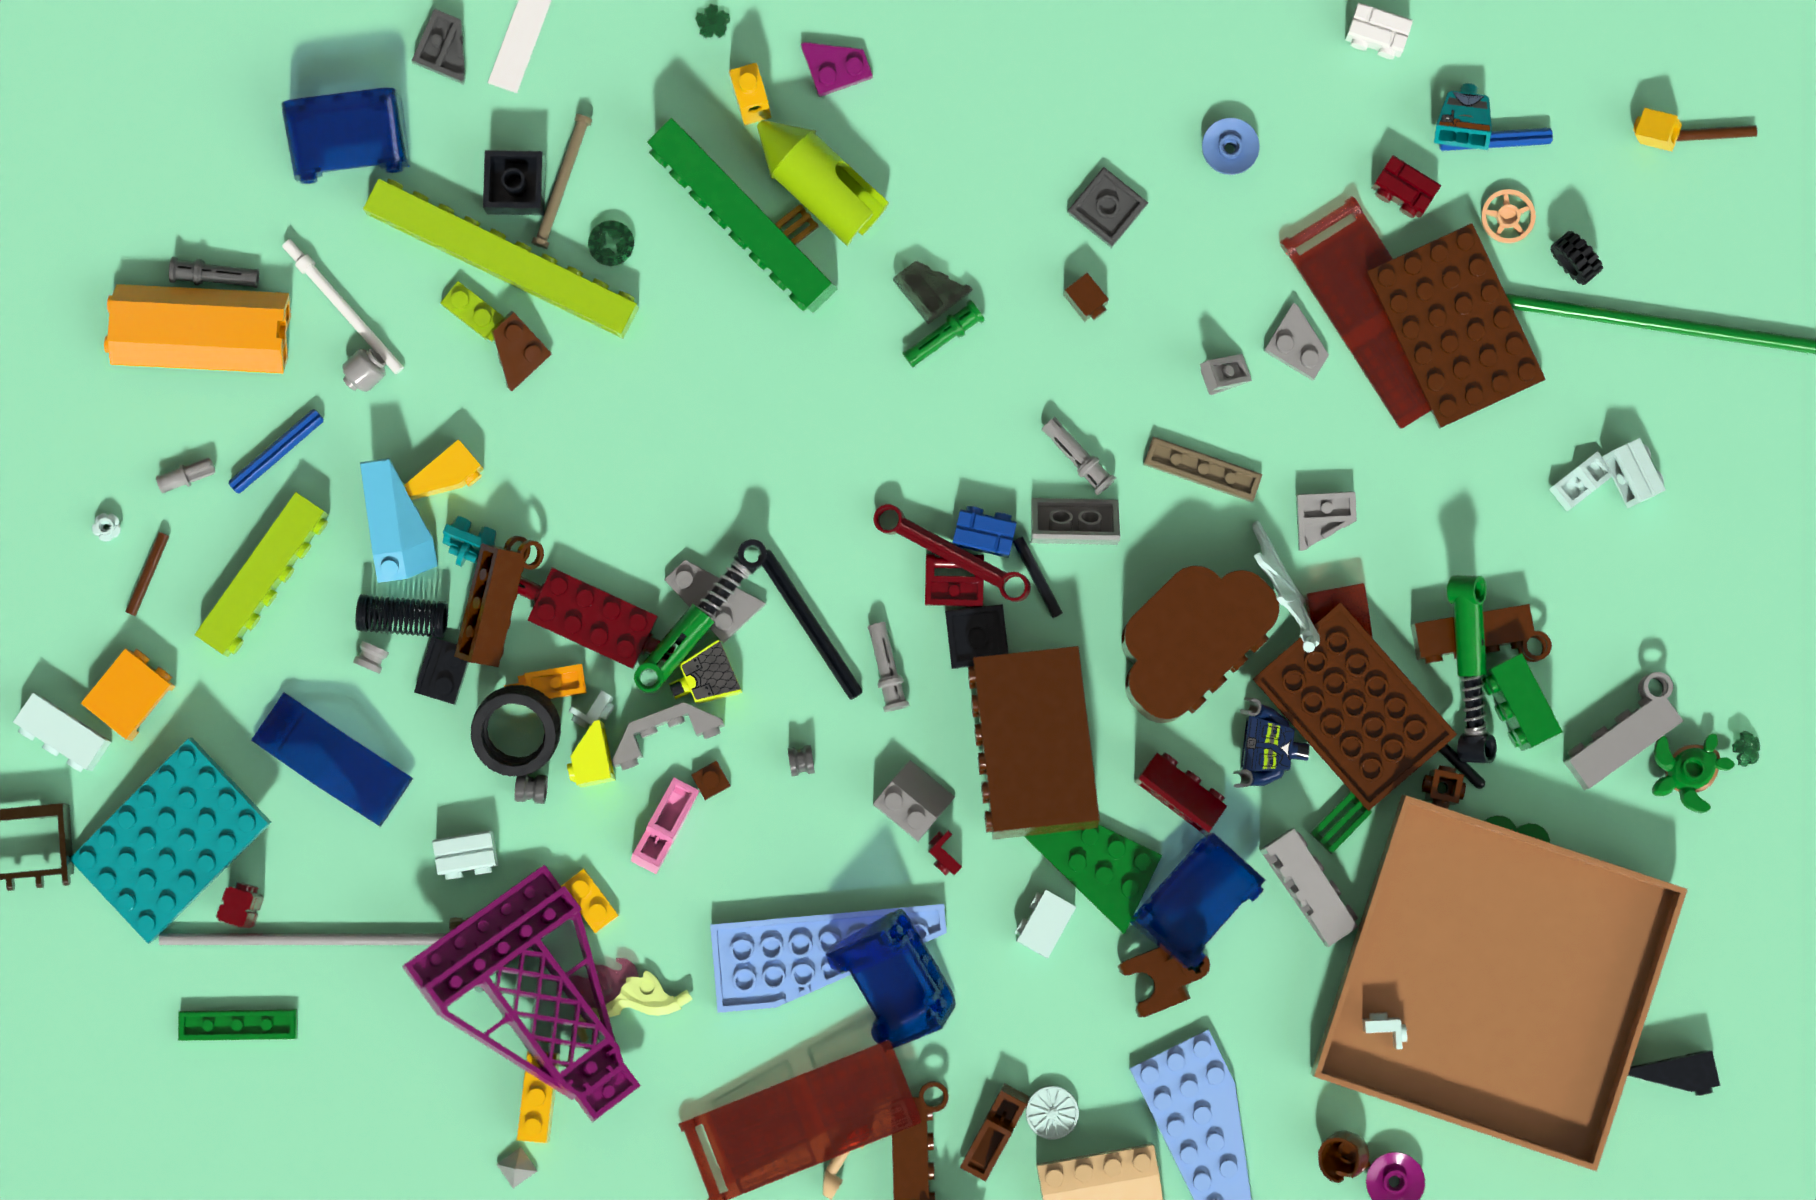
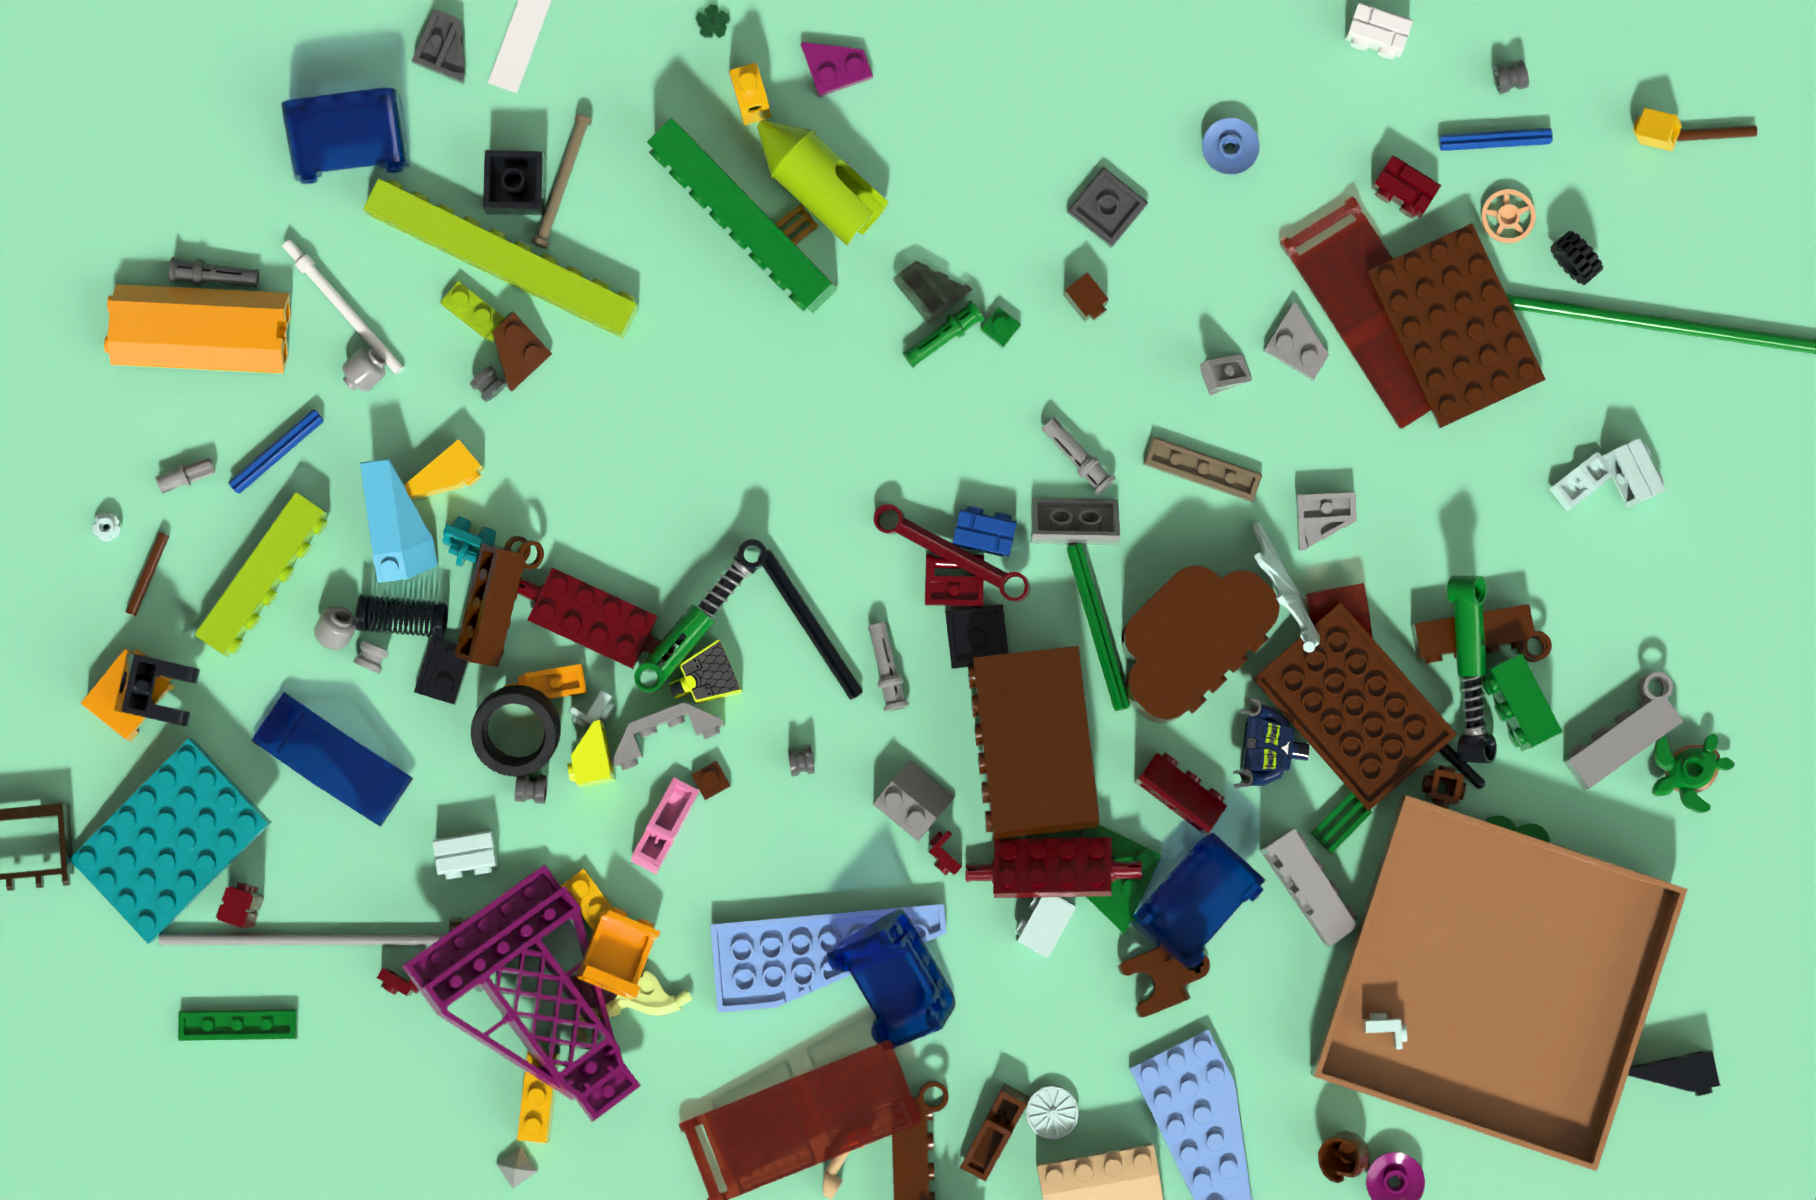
(61, 733): light aqua brick -> none
(138, 686): none -> black brick
(335, 628): none -> light grey head
(393, 983): none -> dark red bracket
(488, 383): none -> dark grey wheel
(615, 230): clear green gear -> none
(617, 953): none -> light orange panel
(693, 583): light grey wing -> none
(1000, 327): none -> green plate
(1037, 577): black bar -> none
(1053, 868): none -> dark red plate
(1098, 627): none -> green axle
(1465, 119): teal torso -> none
(1509, 76): none -> dark grey wheel
(1747, 748): clear green plant -> none

